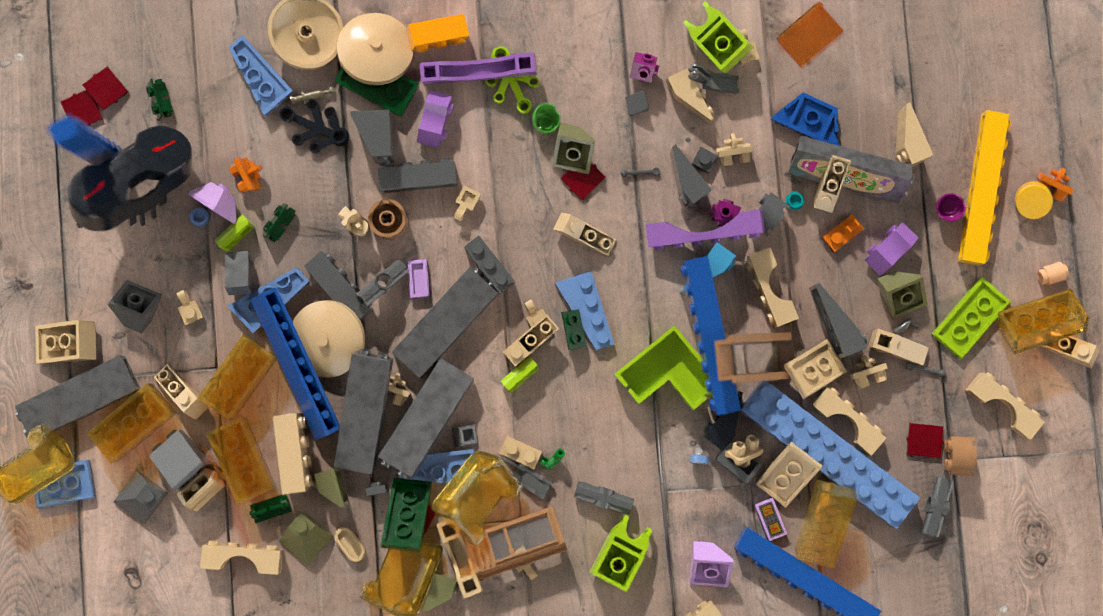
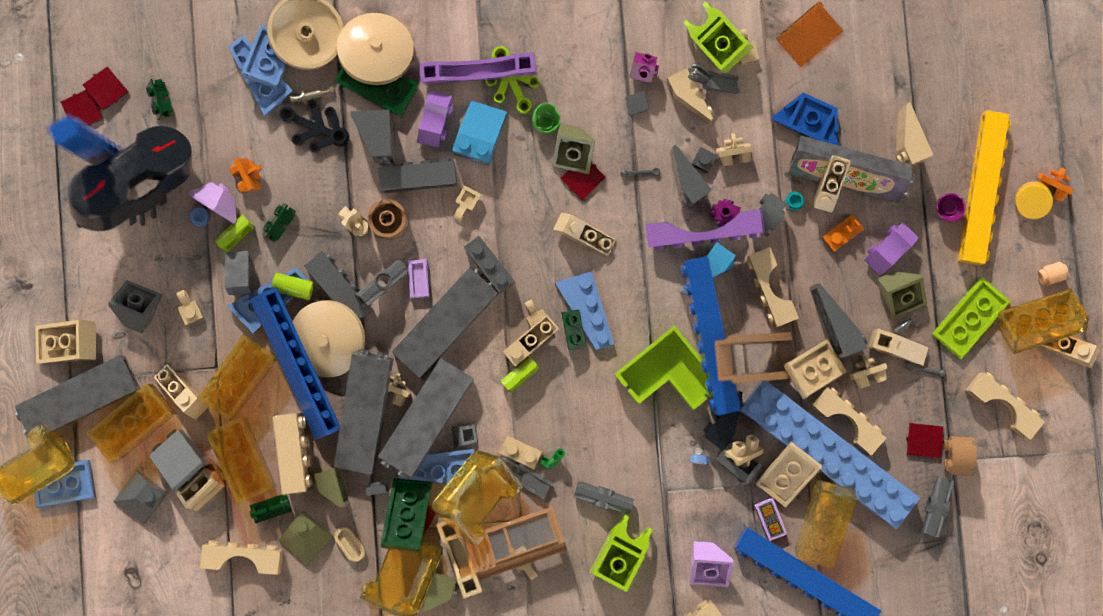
(262, 63): none -> medium blue tile
(293, 286): none -> lime brick
(438, 33): light orange brick -> none
(479, 133): none -> dark azure slope

